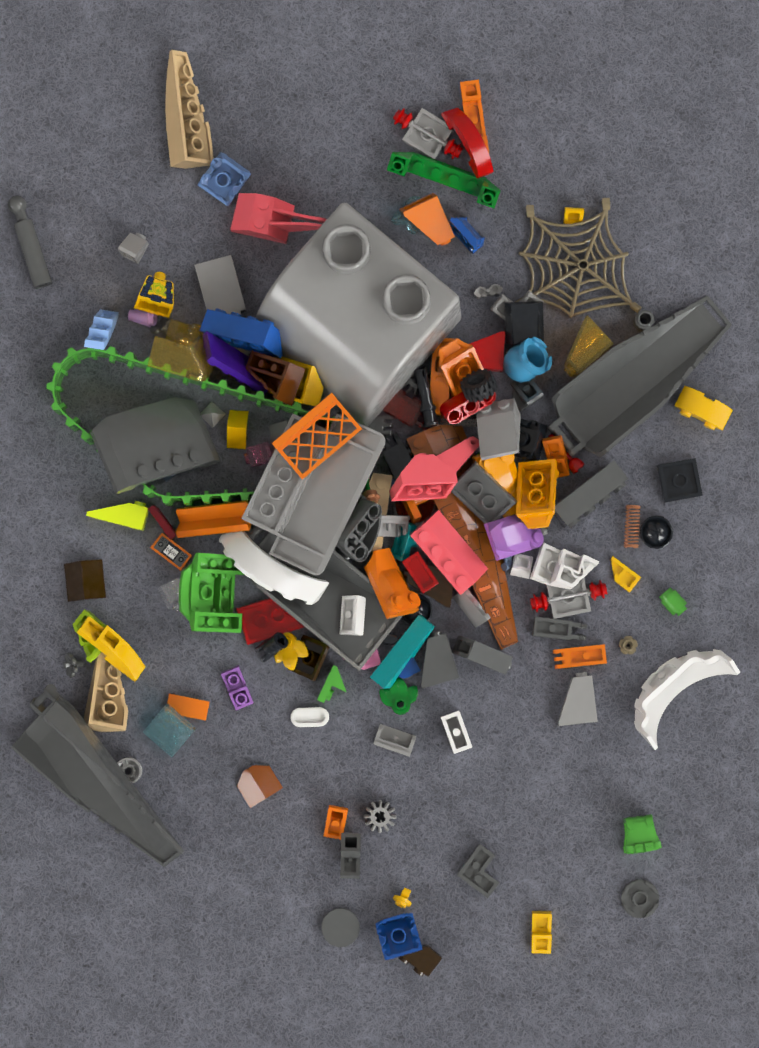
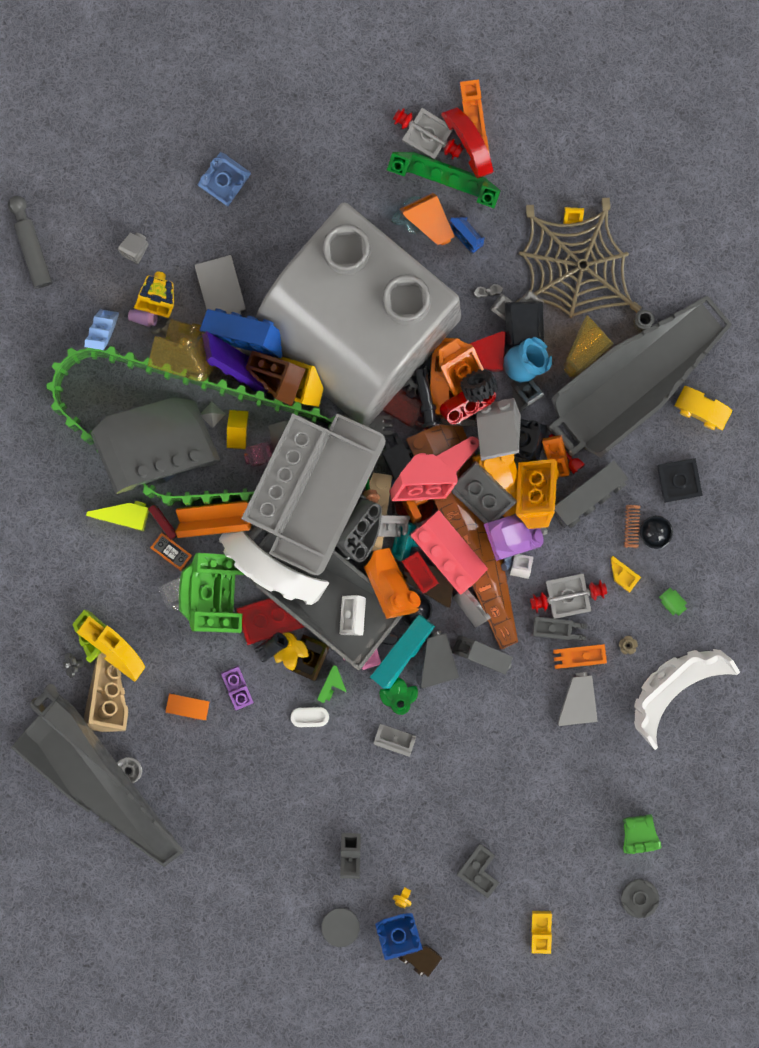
(85, 580): dark brown slope -> none
(169, 730): clear light blue tile -> none
(186, 132): tan wedge -> none
(258, 784): dark orange slope -> none
(269, 218): coral slope -> none
(309, 420): orange fence -> none
(335, 822): orange slope -> none
(386, 814): light grey gear -> none
(410, 669): blue tile -> none
(456, 732): white brick -> none
(561, 567): white slope -> none

